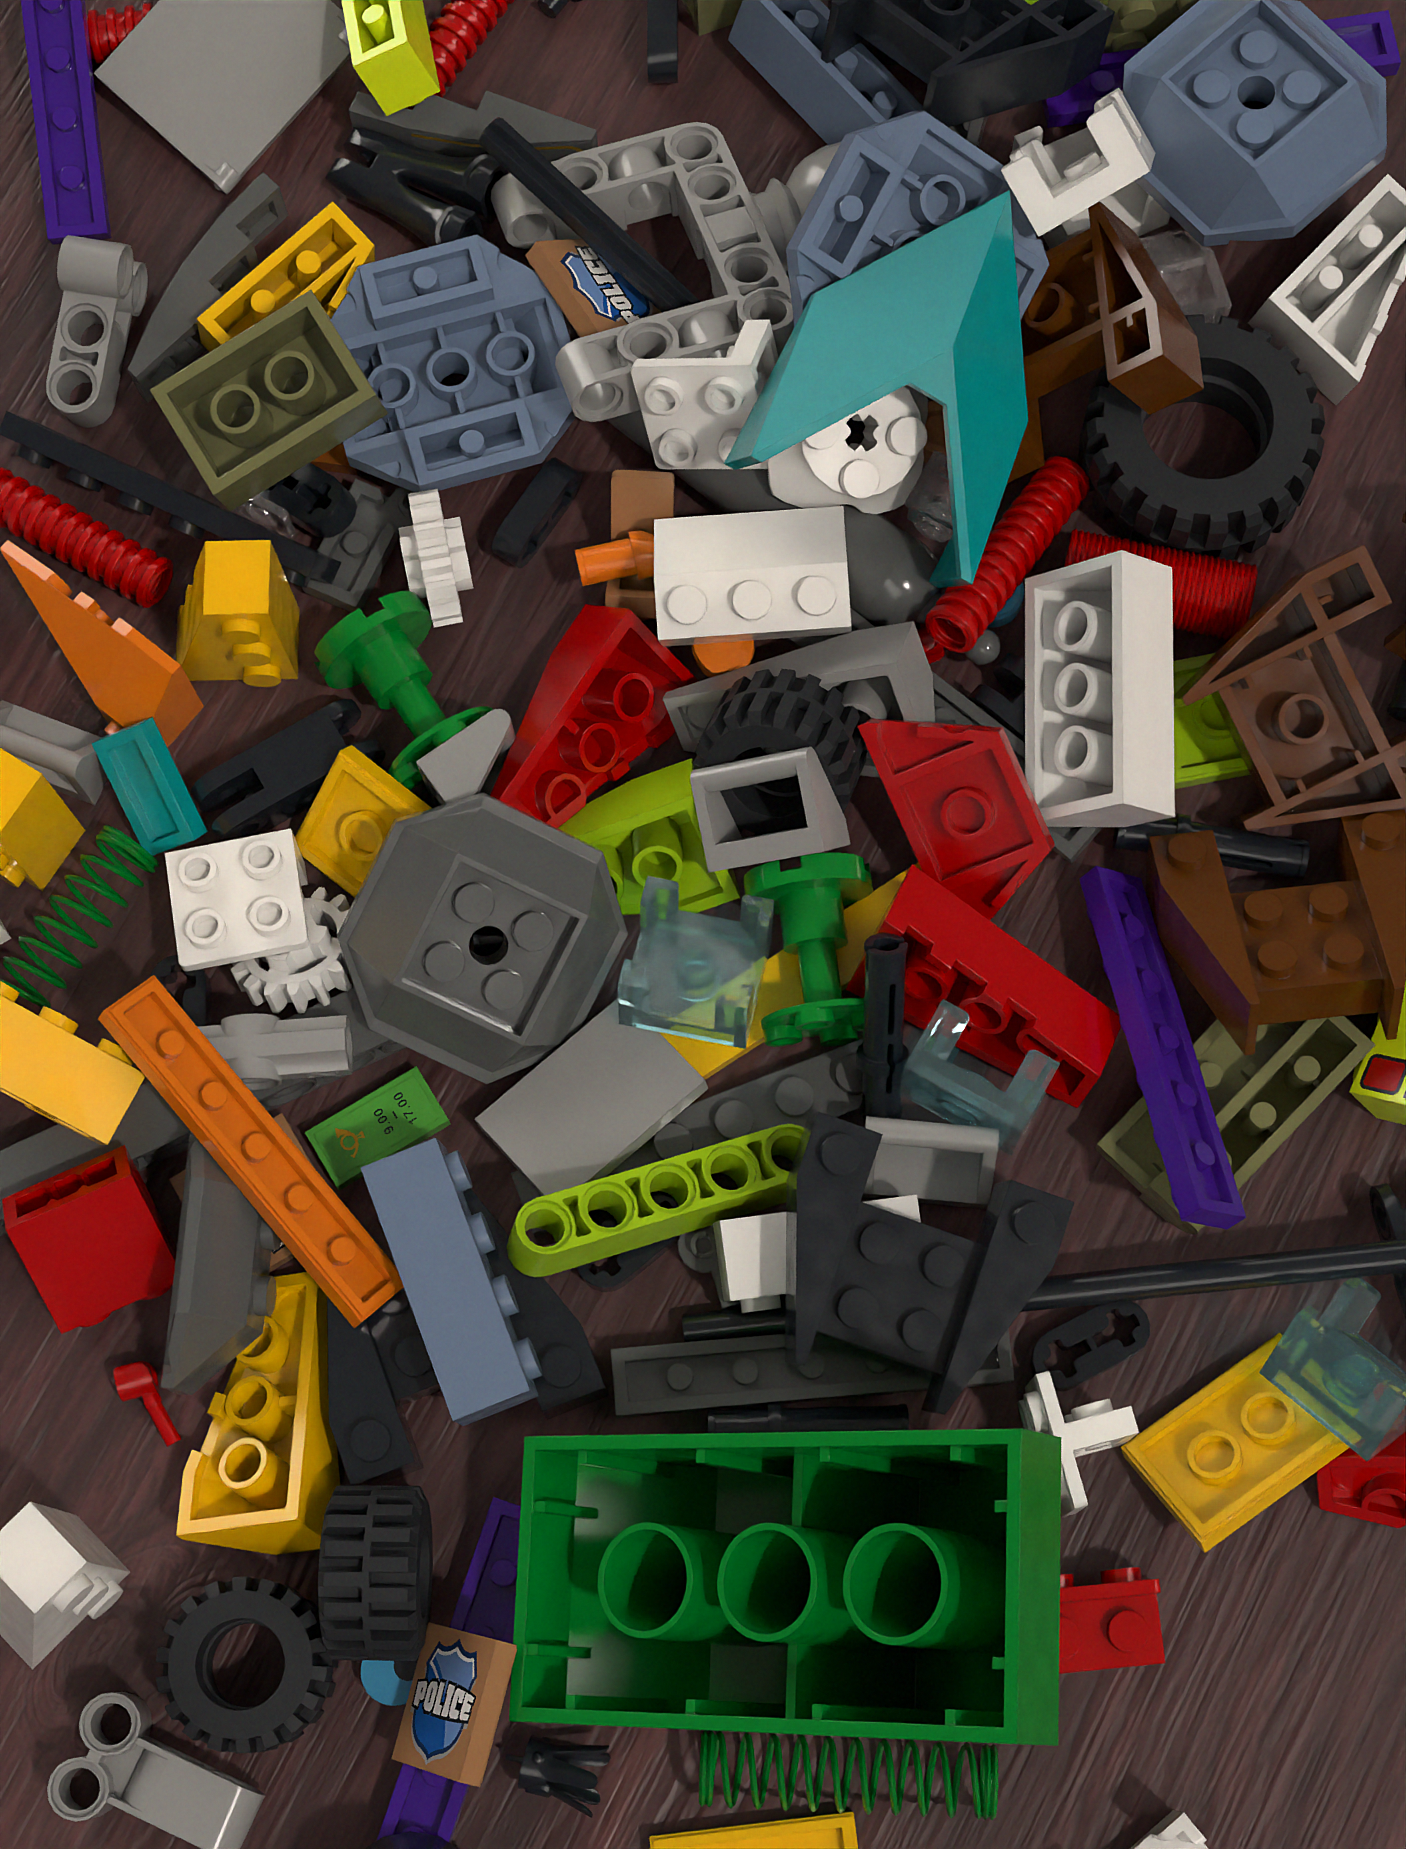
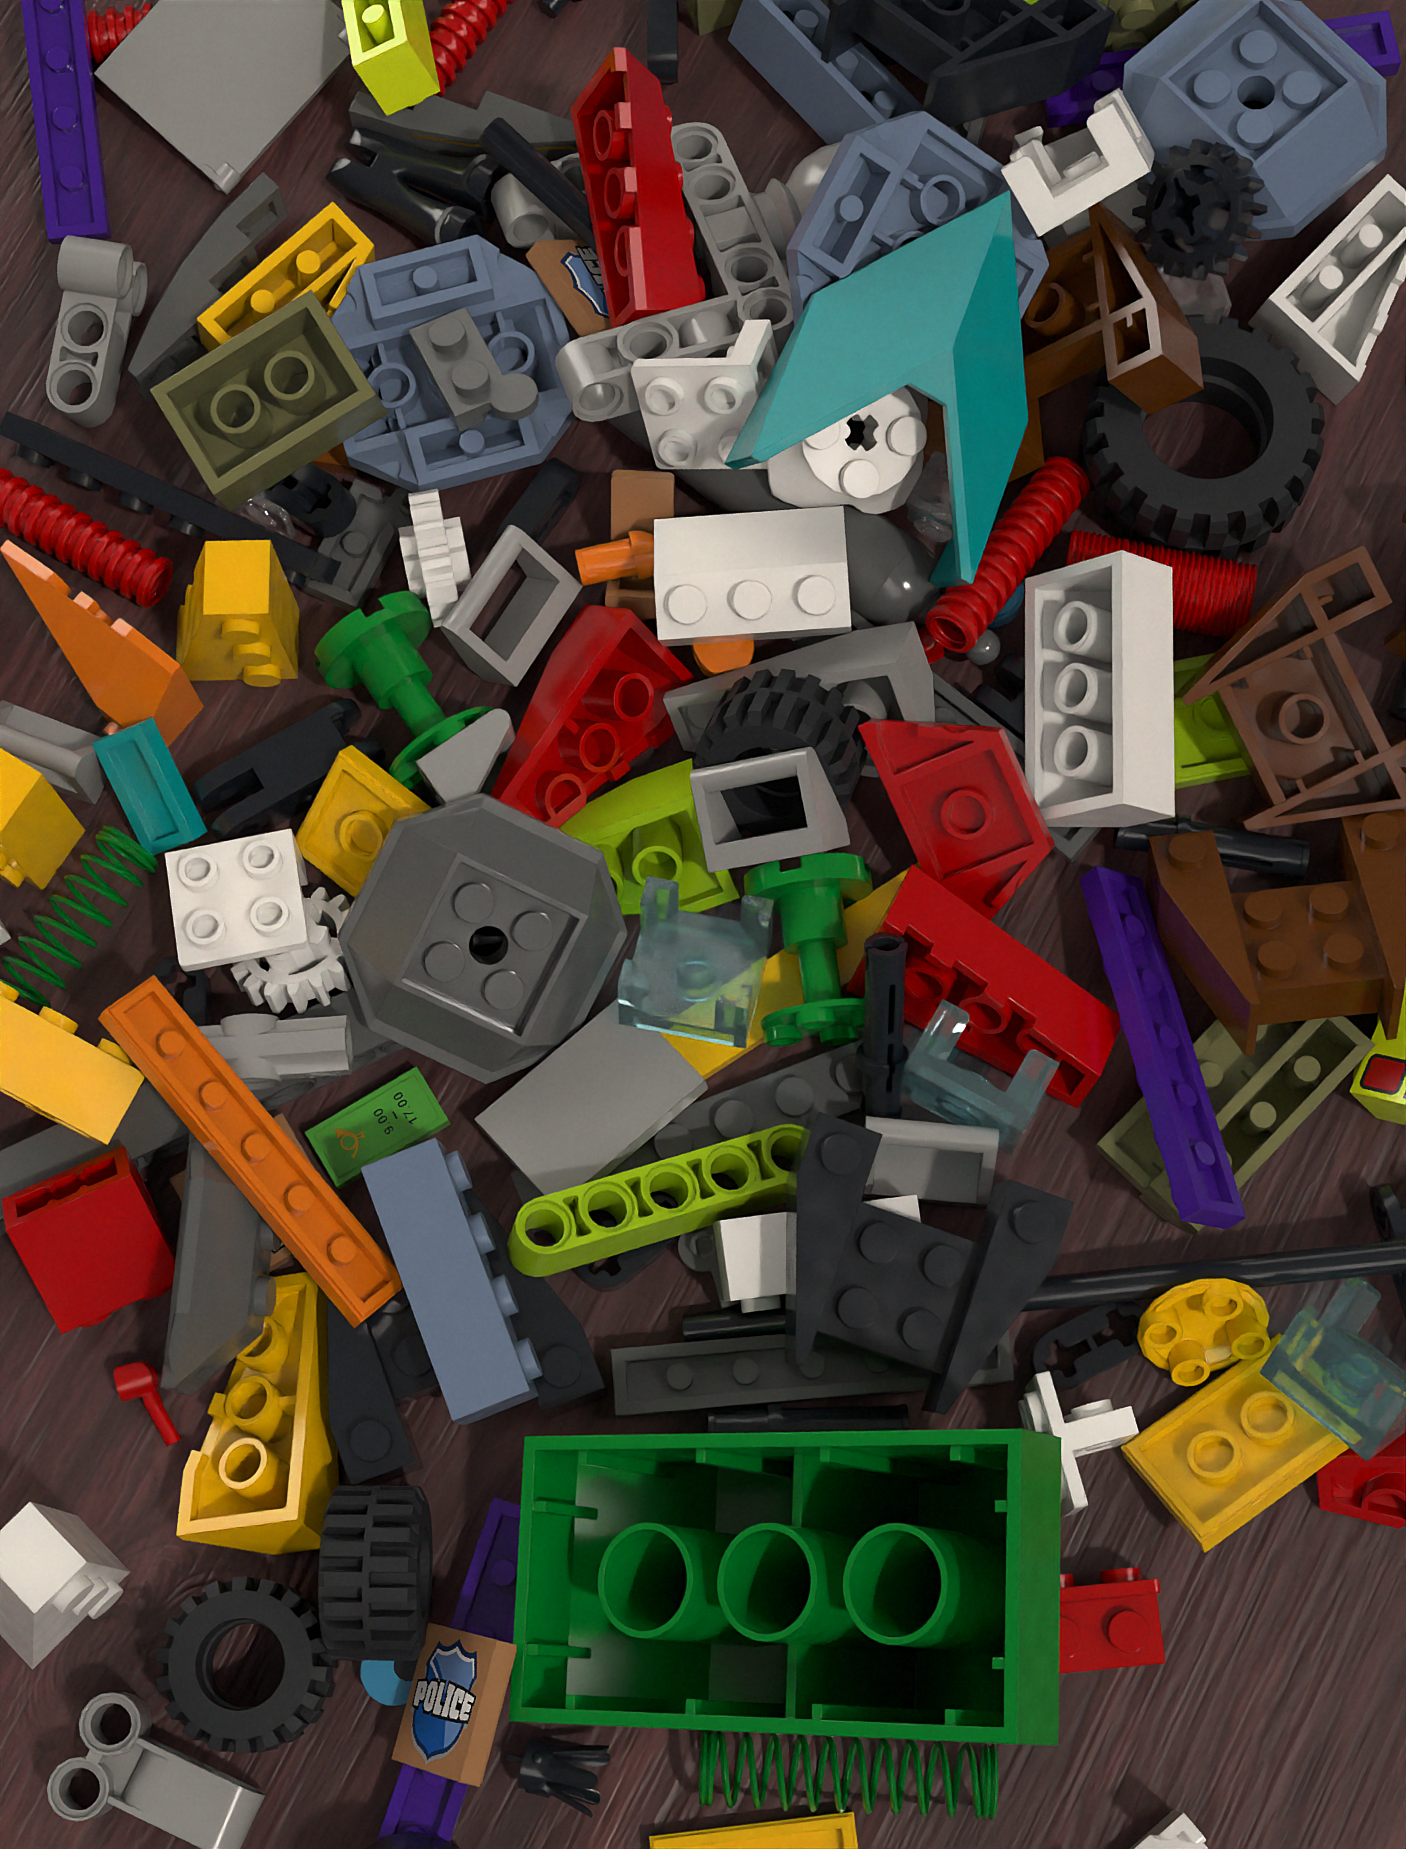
(468, 374): none -> dark grey hinge
(526, 620): none -> light grey tile
(635, 192): none -> red wedge
(1199, 211): none -> black gear
(1204, 1328): none -> yellow dish

